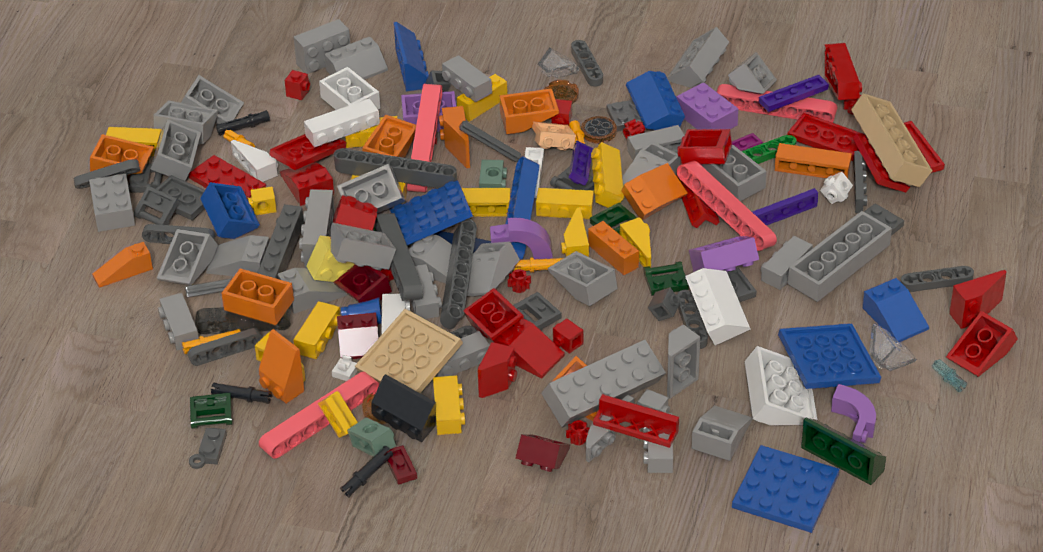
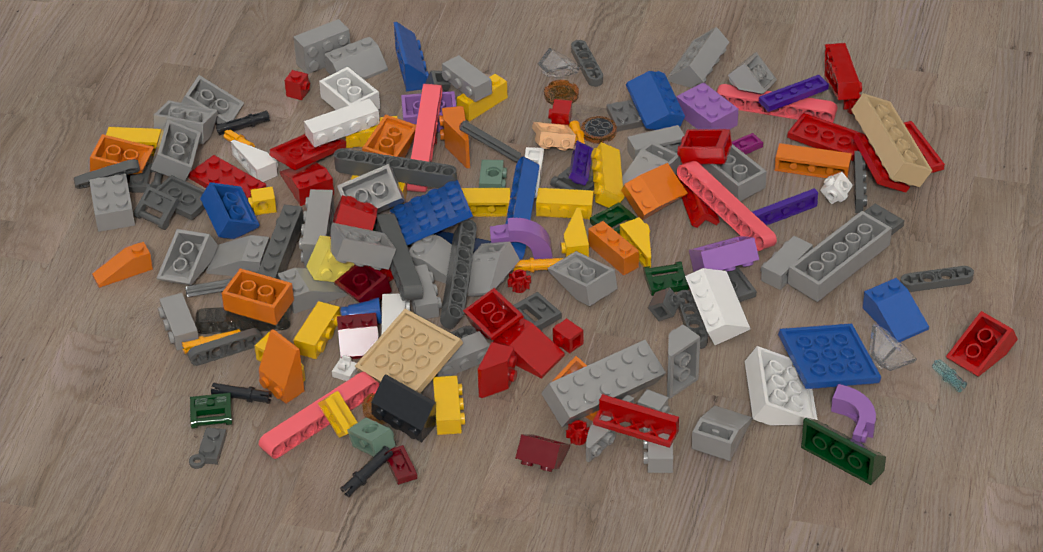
(152, 232): dark grey beam -> none
(524, 108): orange slope -> none
(633, 128): red gear -> none
(763, 148): green beam -> none
(785, 488): blue plate -> none
(976, 296): red slope -> none

